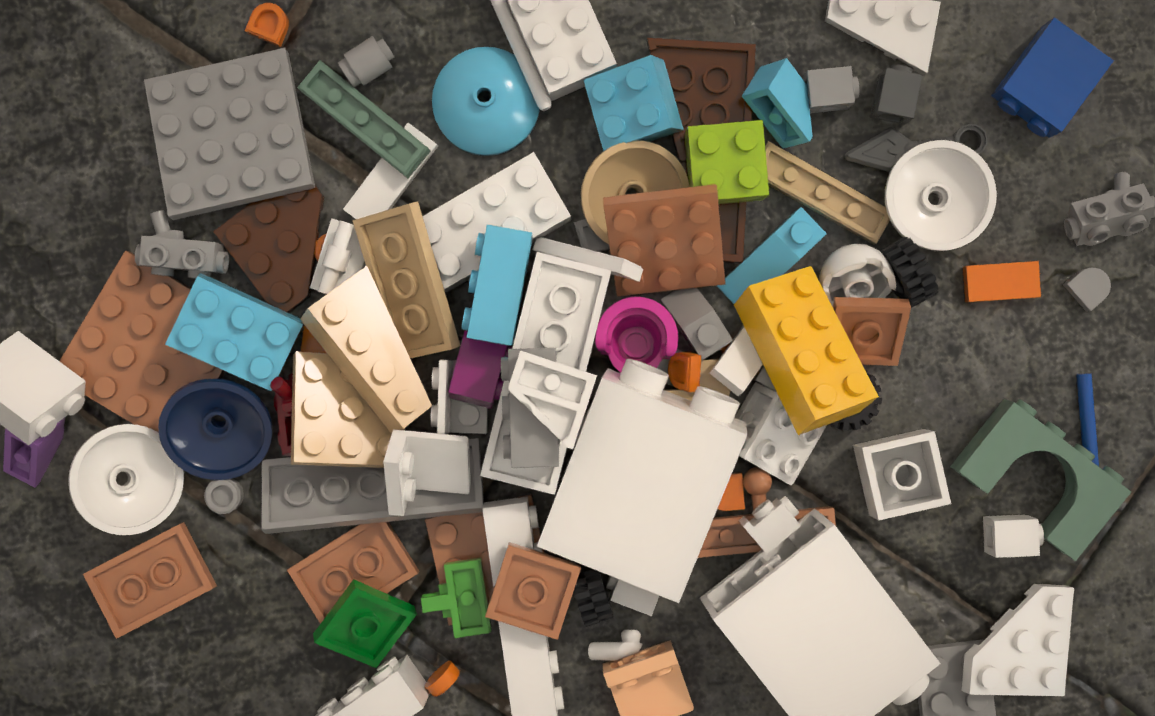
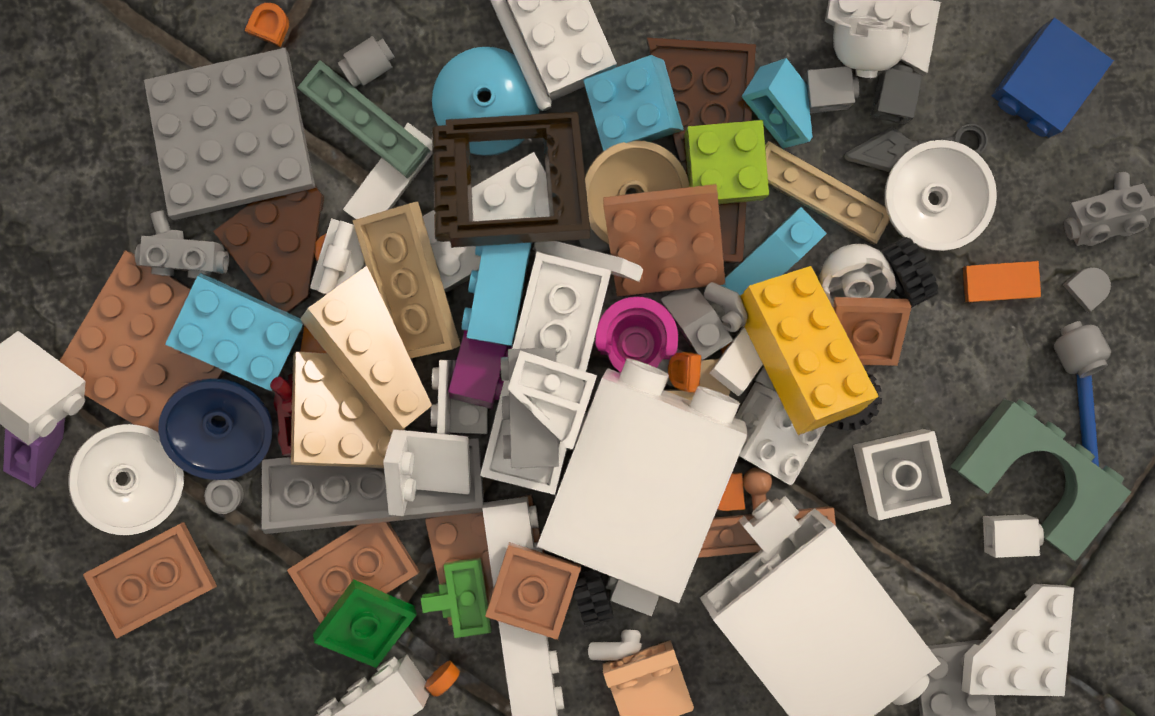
(563, 174): none -> dark brown hinge
(733, 306): none -> light grey arm
(869, 44): none -> white cylinder
(1082, 349): none -> light grey head

